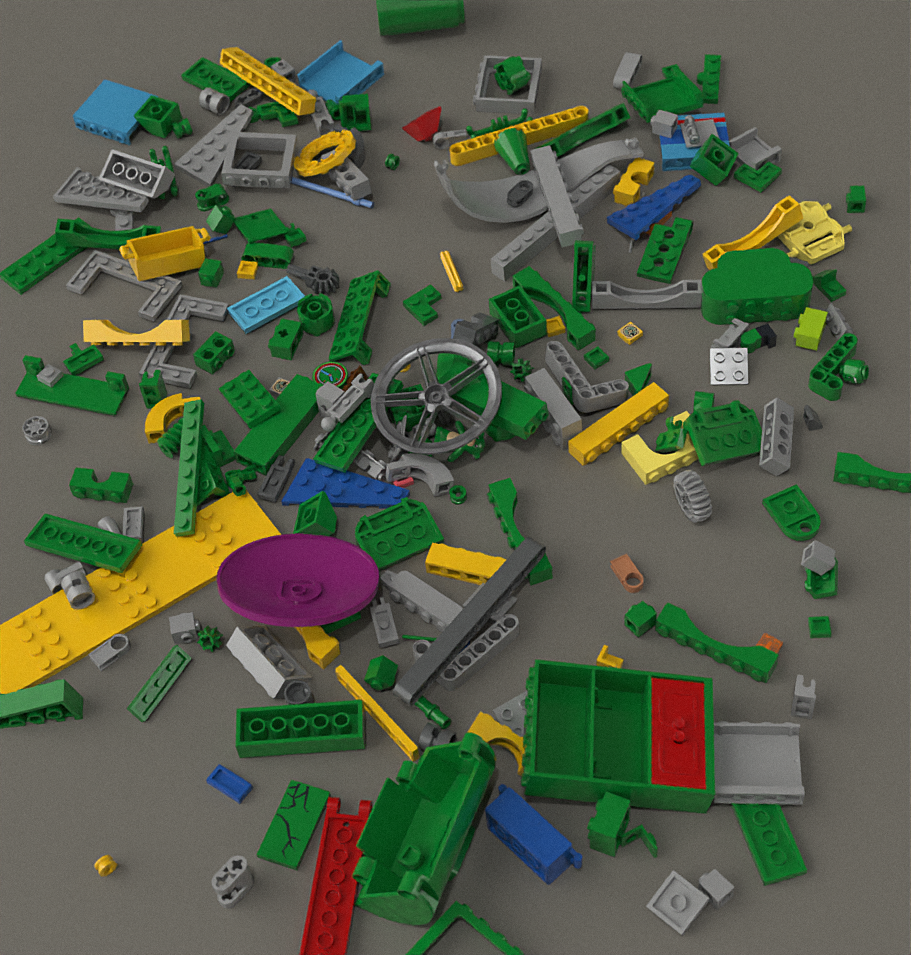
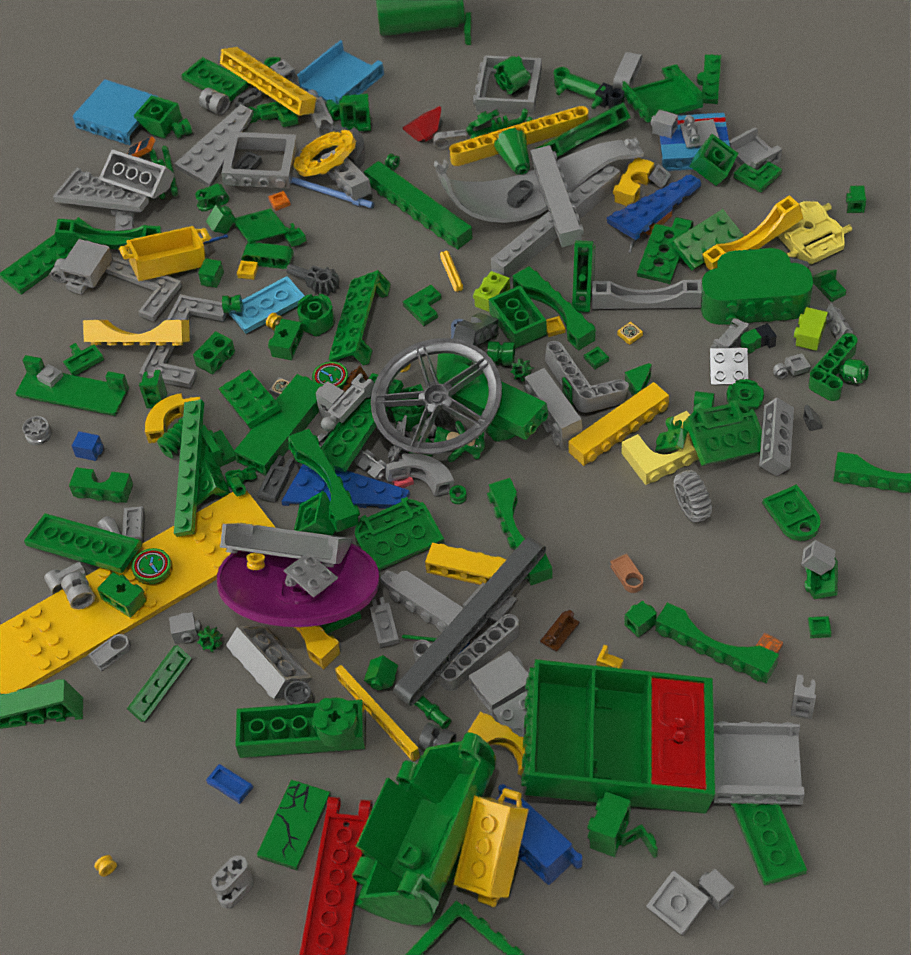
(55, 273): none -> light grey wheel
(86, 263): none -> light grey brick
(87, 446): none -> blue brick
(122, 594): none -> green brick
(142, 147): none -> tile
(151, 566): none -> tile
(232, 303): none -> green wheel
(255, 561): none -> yellow bush
(273, 320): none -> yellow bush
(279, 200): none -> orange tile
(284, 542): none -> light grey slope
(307, 451): none -> green arch
(309, 575): none -> light grey hinge
(335, 721): none -> green brick
(419, 205): none -> green brick
(468, 28): none -> green tile
(483, 118): none -> green plate
(491, 286): none -> lime brick
(491, 846): none -> yellow container
(499, 681): none -> light grey brick
(560, 630): none -> reddish brown hinge
(601, 94): none -> green piece
(659, 175): none -> light grey plate
(712, 231): none -> green plate
(746, 392): none -> green plate
(795, 364): none -> light grey plate

